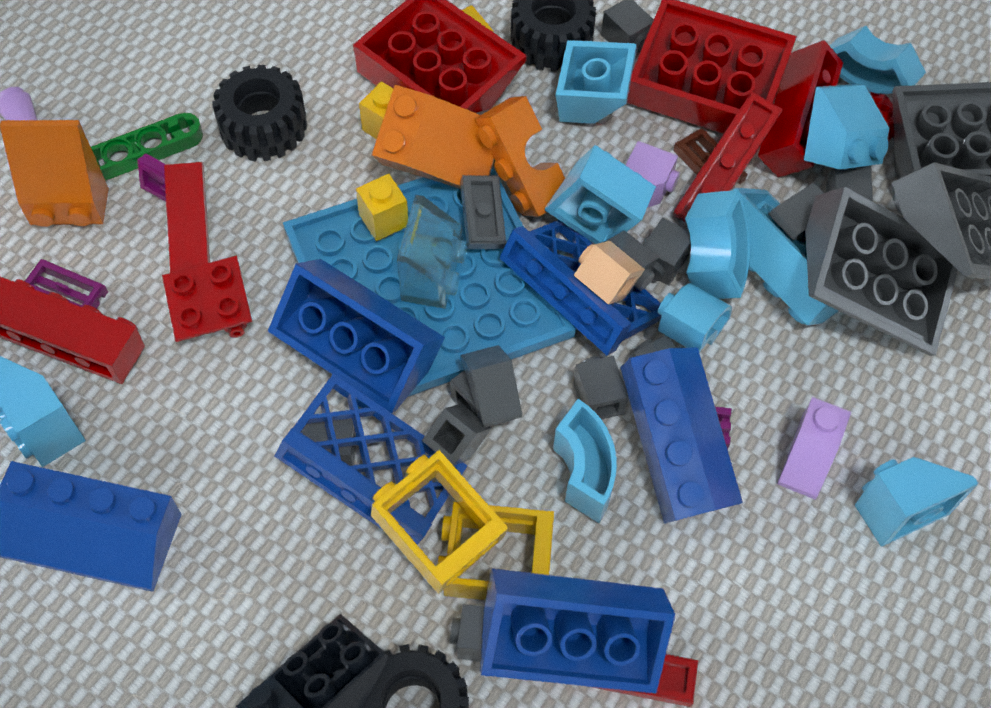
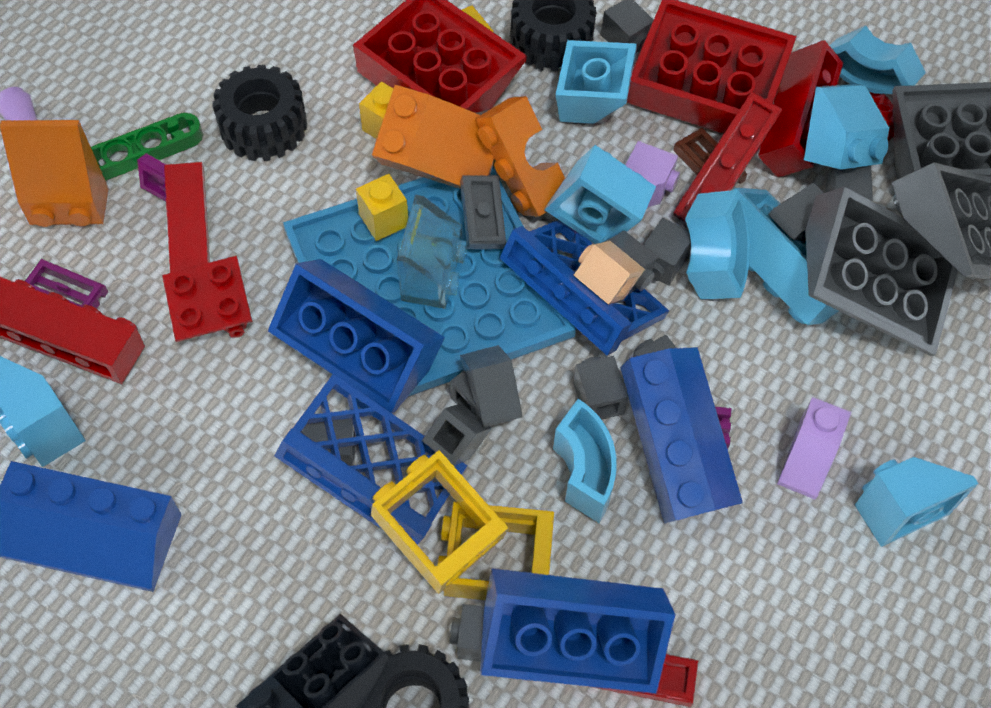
(693, 316): medium azure brick -> none

